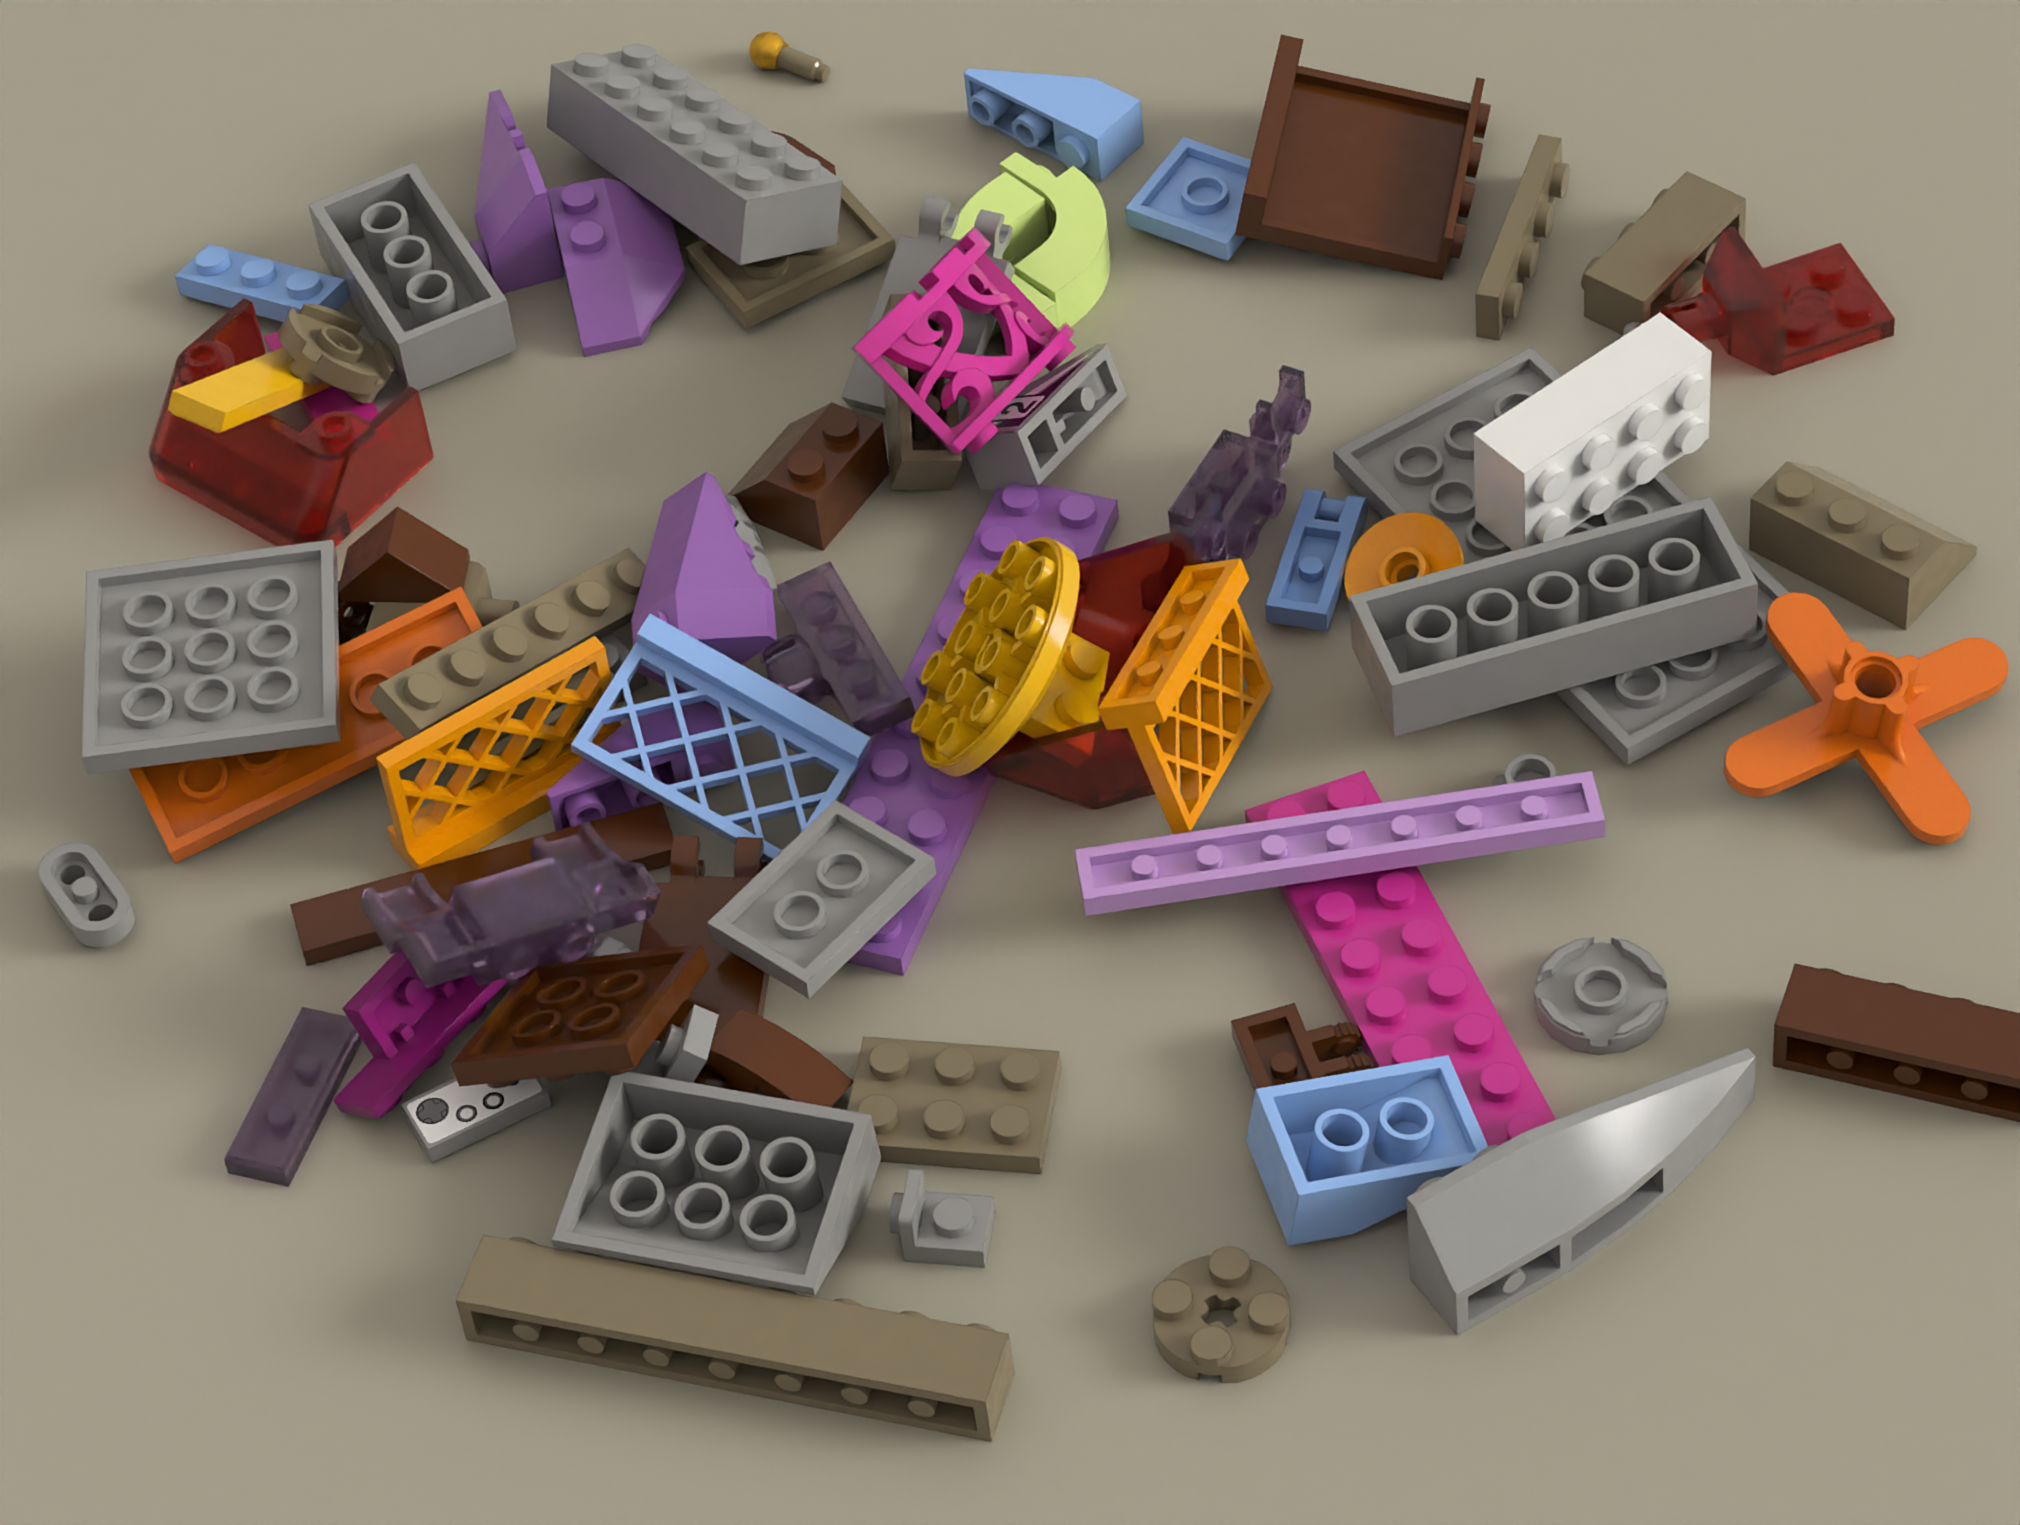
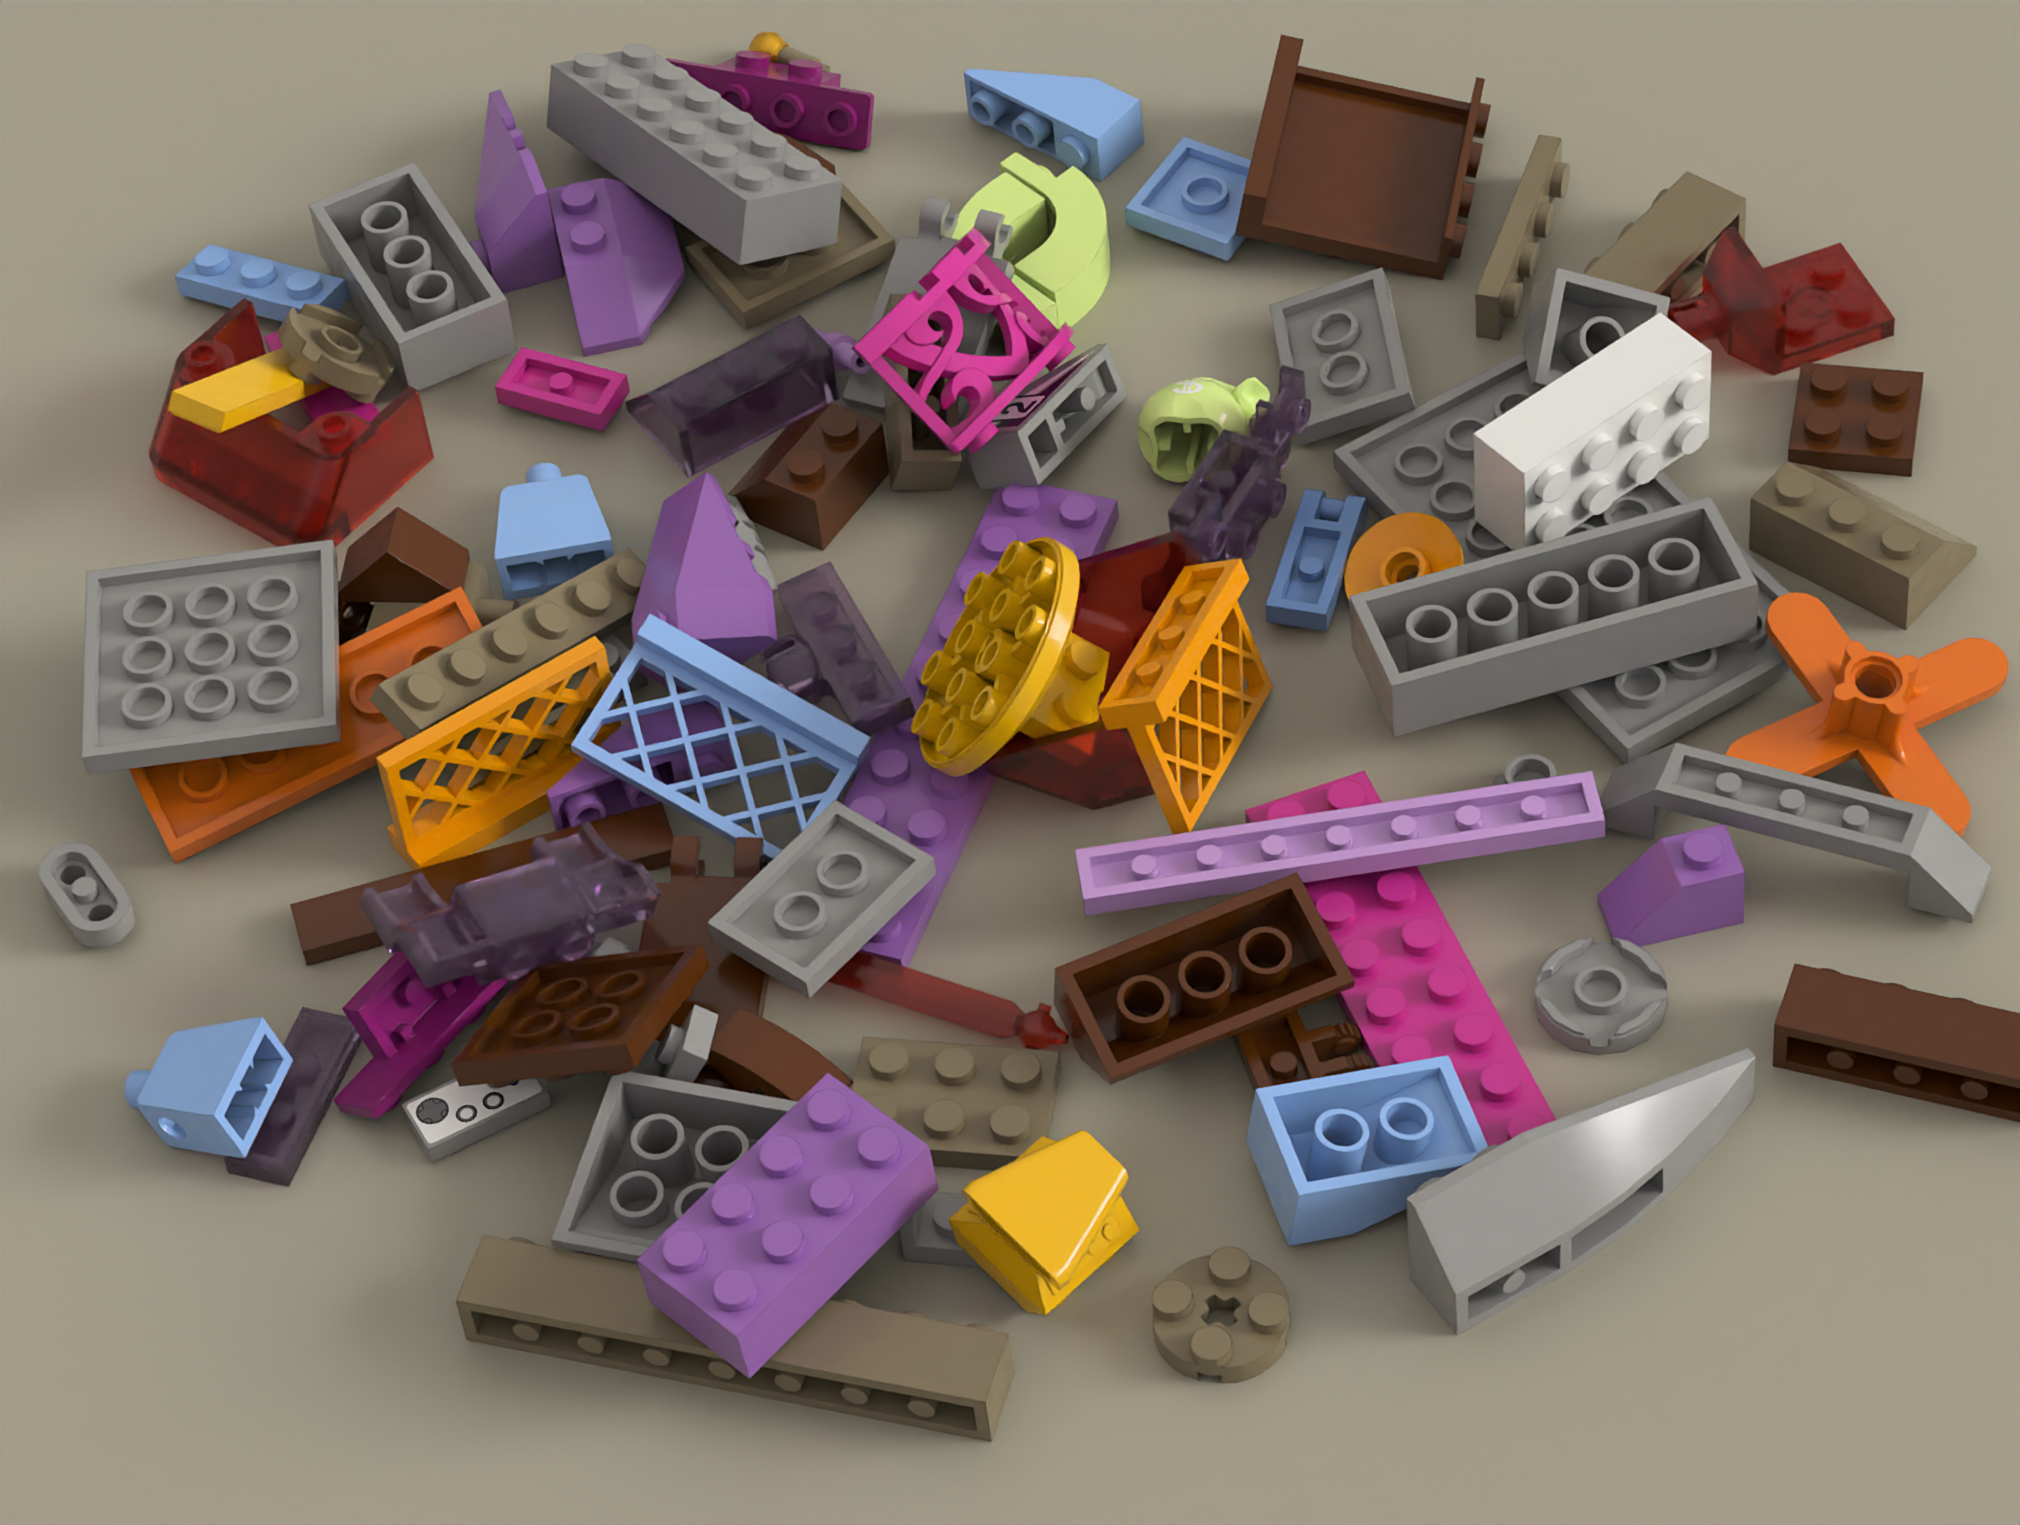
(212, 1086): none -> light blue torso
(548, 532): none -> light blue torso
(562, 389): none -> dark pink plate
(739, 395): none -> clear purple slope
(788, 1224): none -> medium lavender brick
(791, 98): none -> magenta bracket
(843, 355): none -> lavender bar
(949, 1001): none -> clear red wheel
(1046, 1219): none -> yellow piece
(1188, 417): none -> yellowish green piece
(1199, 980): none -> reddish brown slope
(1348, 352): none -> light grey plate
(1578, 317): none -> light grey slope
(1677, 889): none -> medium lavender slope
(1804, 810): none -> light grey slope
(1856, 419): none -> reddish brown plate

